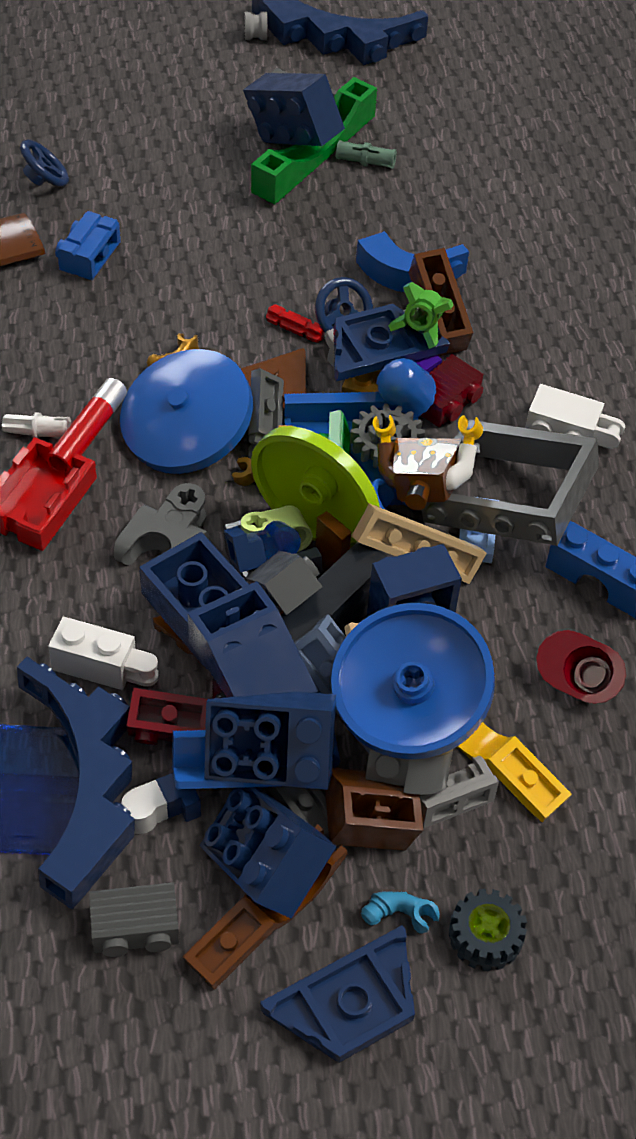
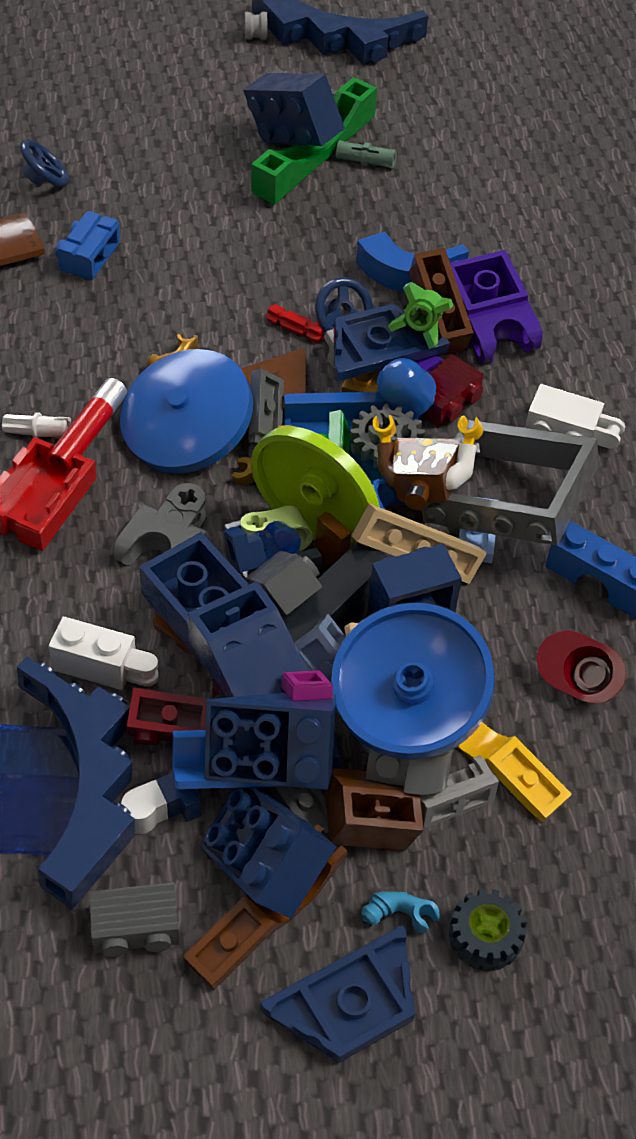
(306, 685): none -> magenta tile
(496, 304): none -> dark purple brick

